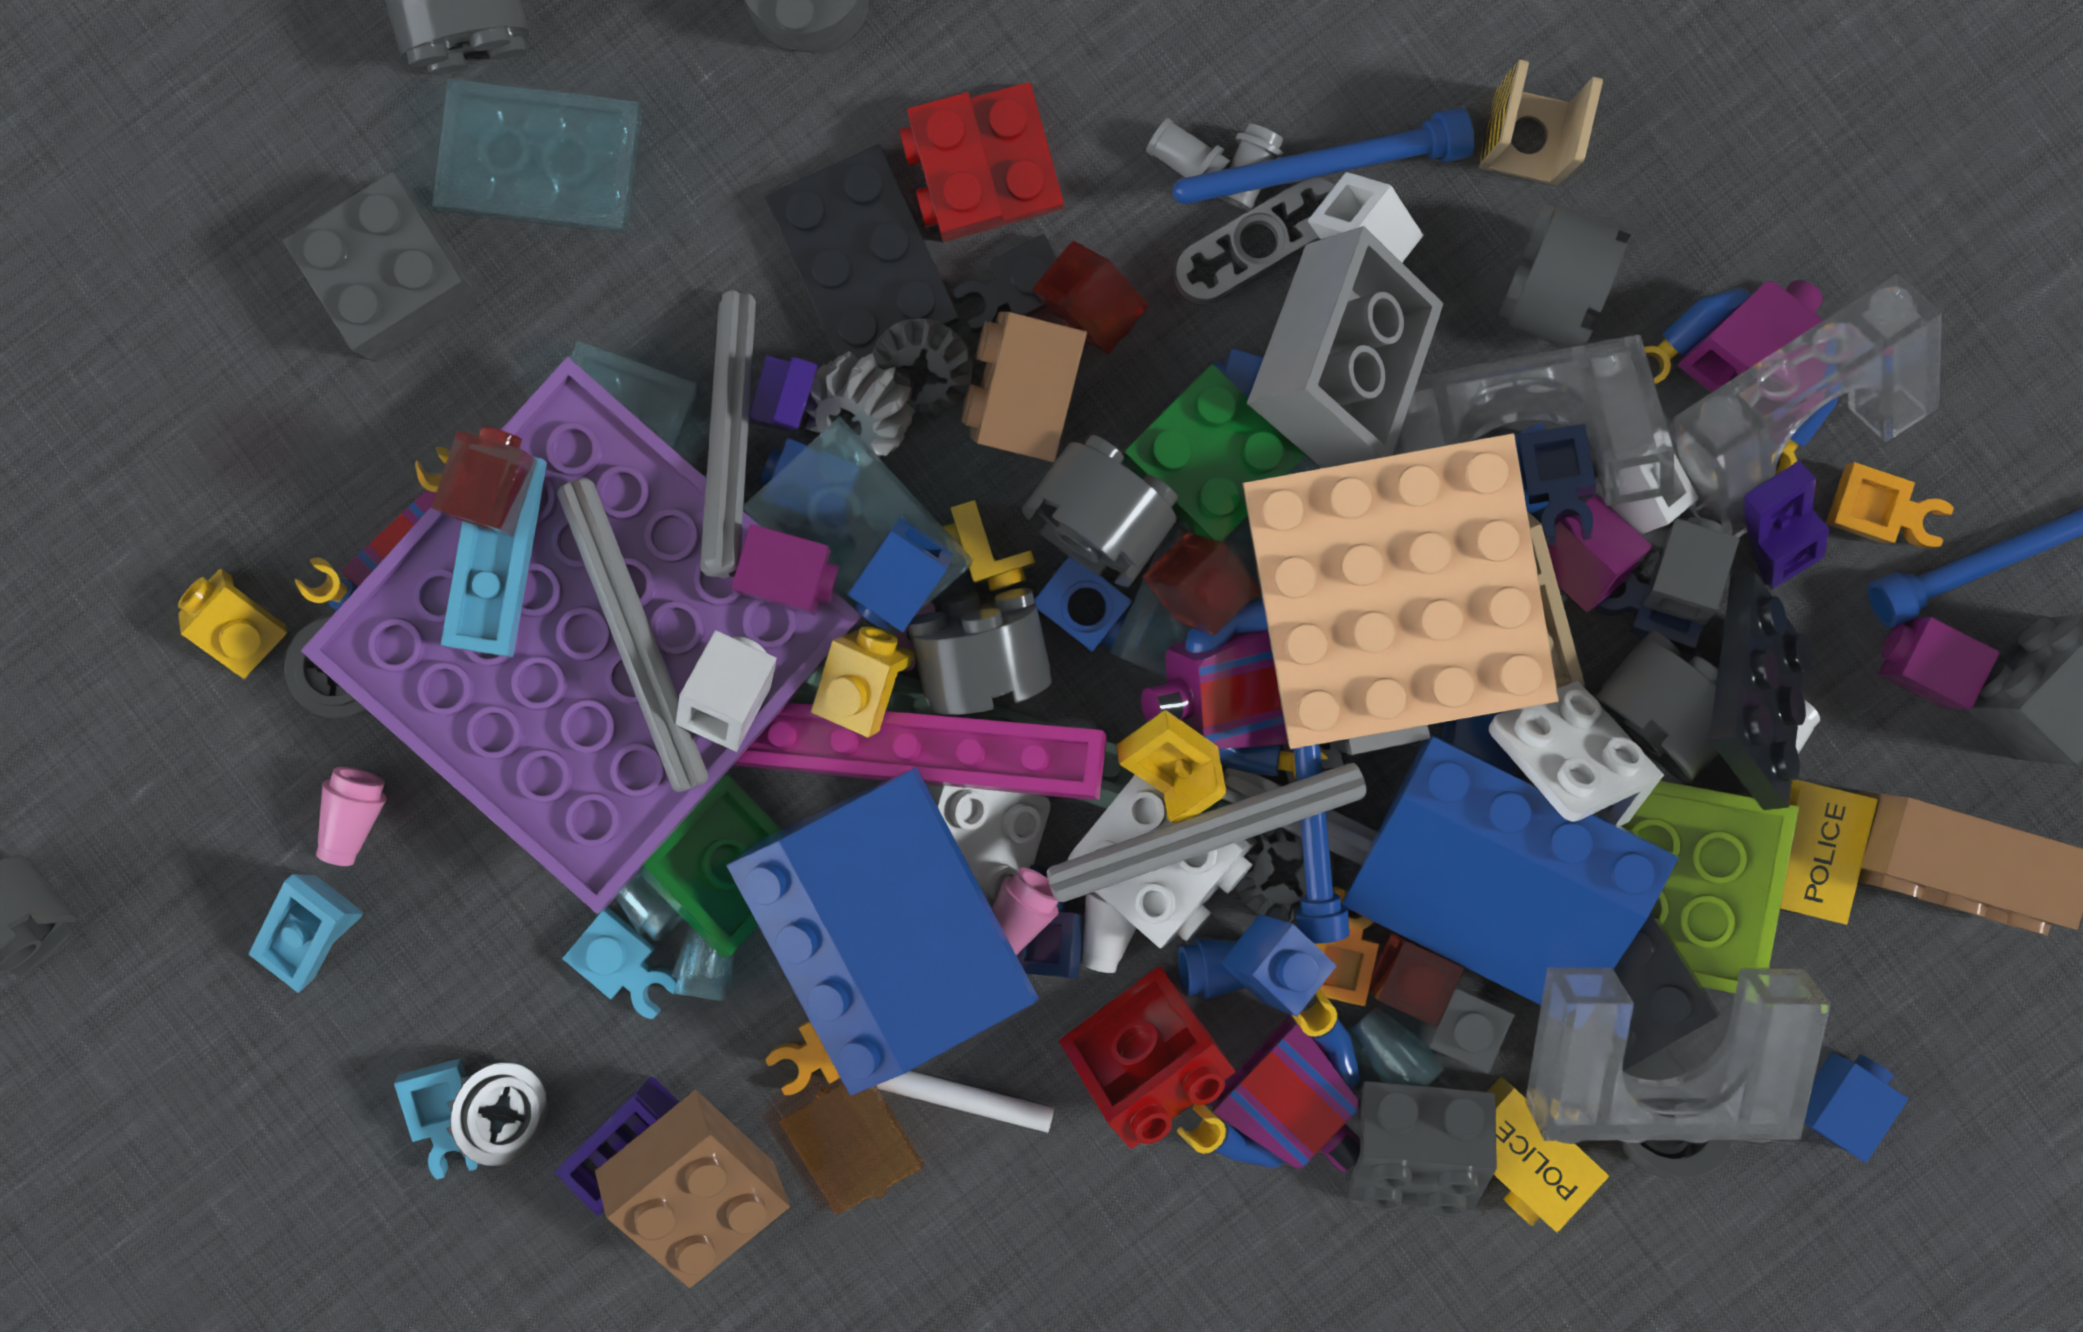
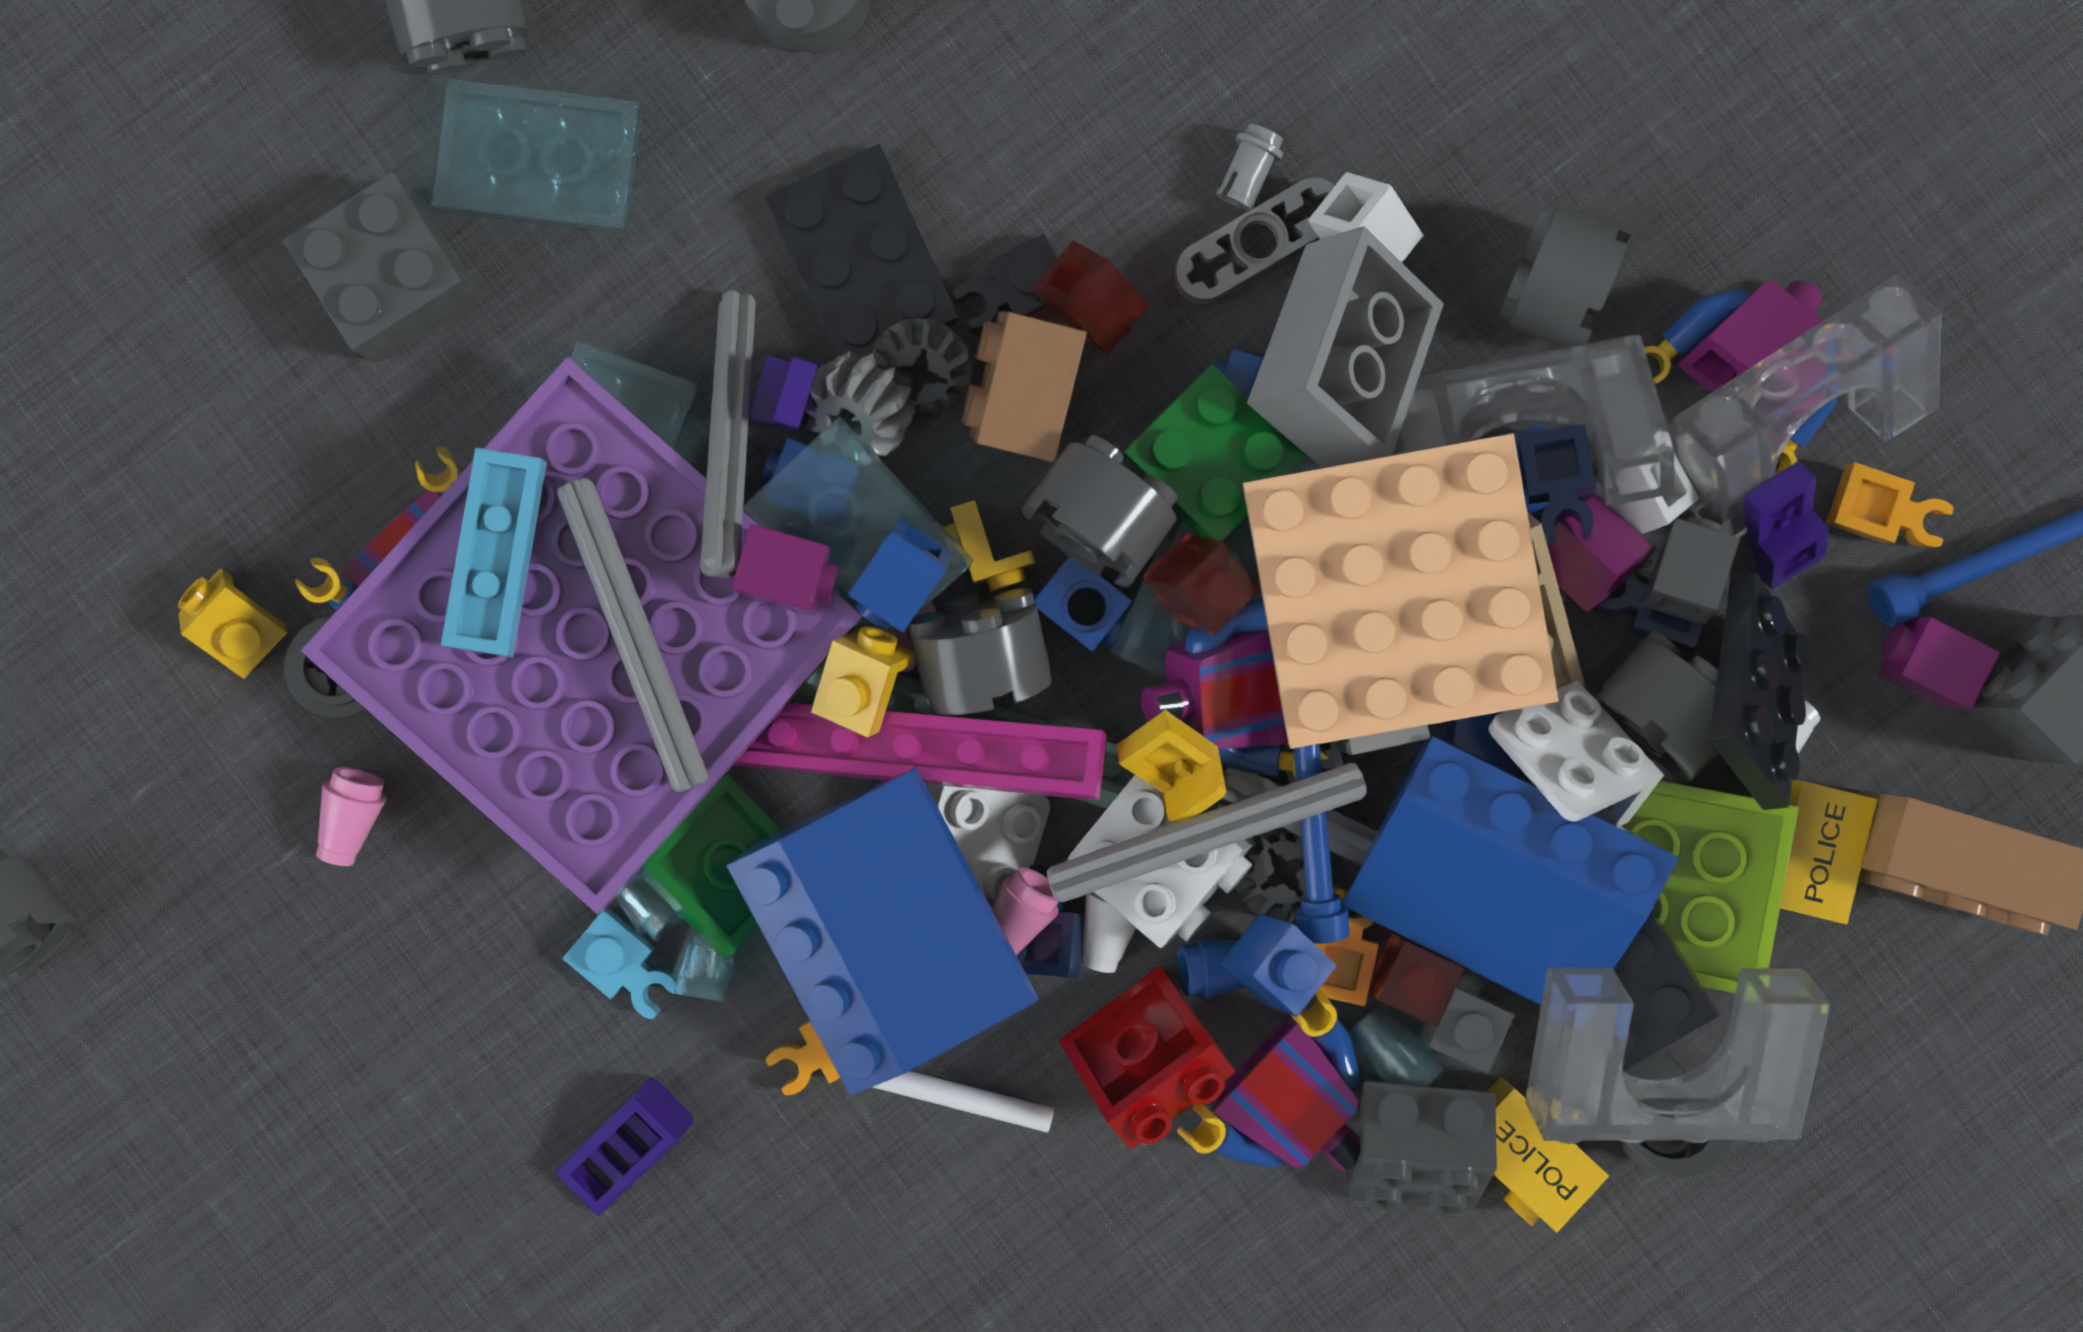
(302, 929): medium azure slope -> none
(425, 1108): medium azure plate -> none
(485, 480): clear red brick -> none
(509, 1137): gear -> none
(691, 1189): medium nougat brick -> none
(726, 689): white brick -> none
(851, 1145): clear orange piece -> none
(981, 161): red plate -> none
(1185, 152): light grey pin -> none
(1444, 137): blue piece -> none
(1565, 127): tan piece -> none
(1853, 1104): blue brick -> none

